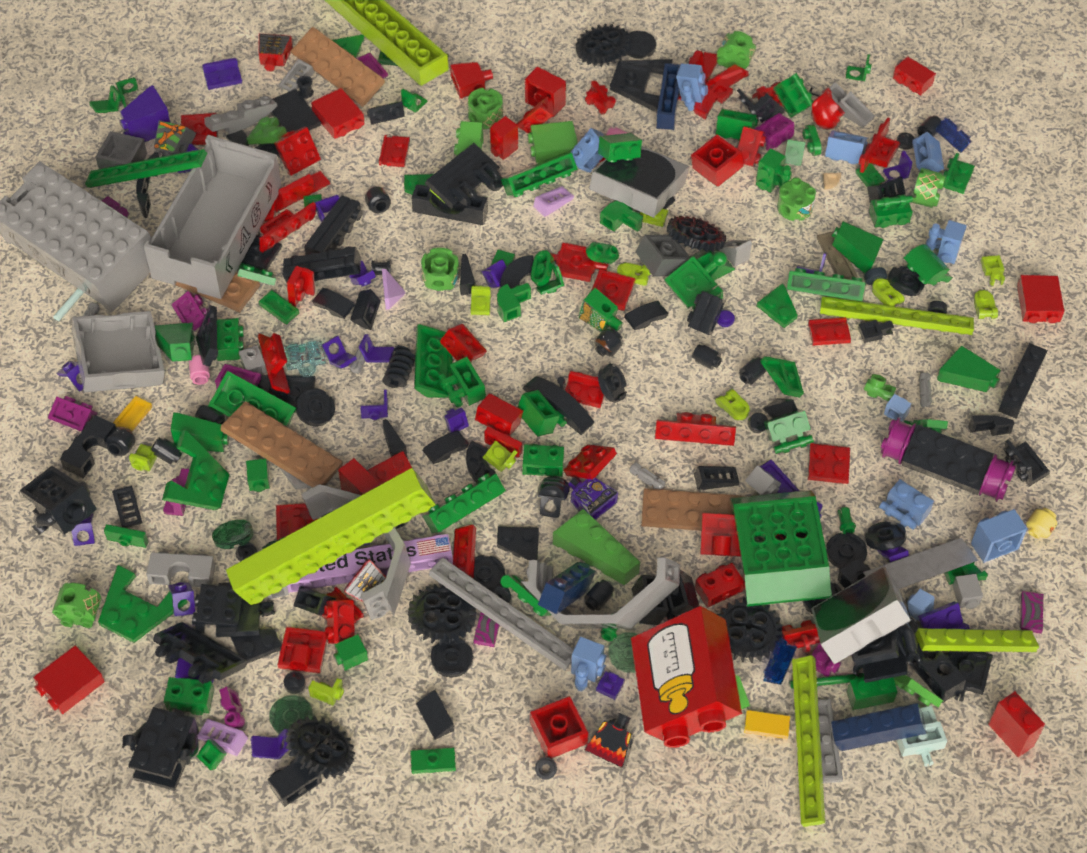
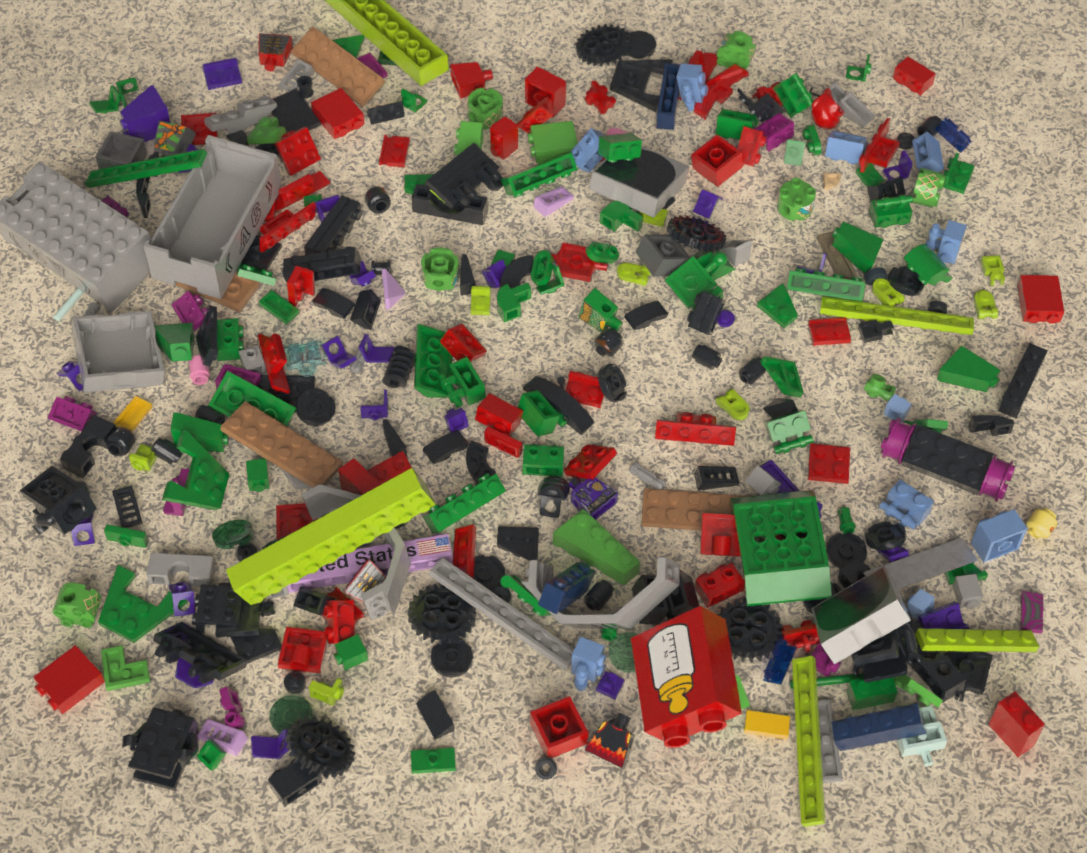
(122, 675): none -> bright green plate
(188, 695): green brick -> none
(486, 631): tile -> none
(500, 457): lime bracket -> none
(615, 287): red plate -> none
(706, 203): none -> dark purple bracket
(756, 422): black tile -> none
(772, 171): green brick -> none
(925, 389): light grey axle -> none
(1027, 463): black bracket -> none

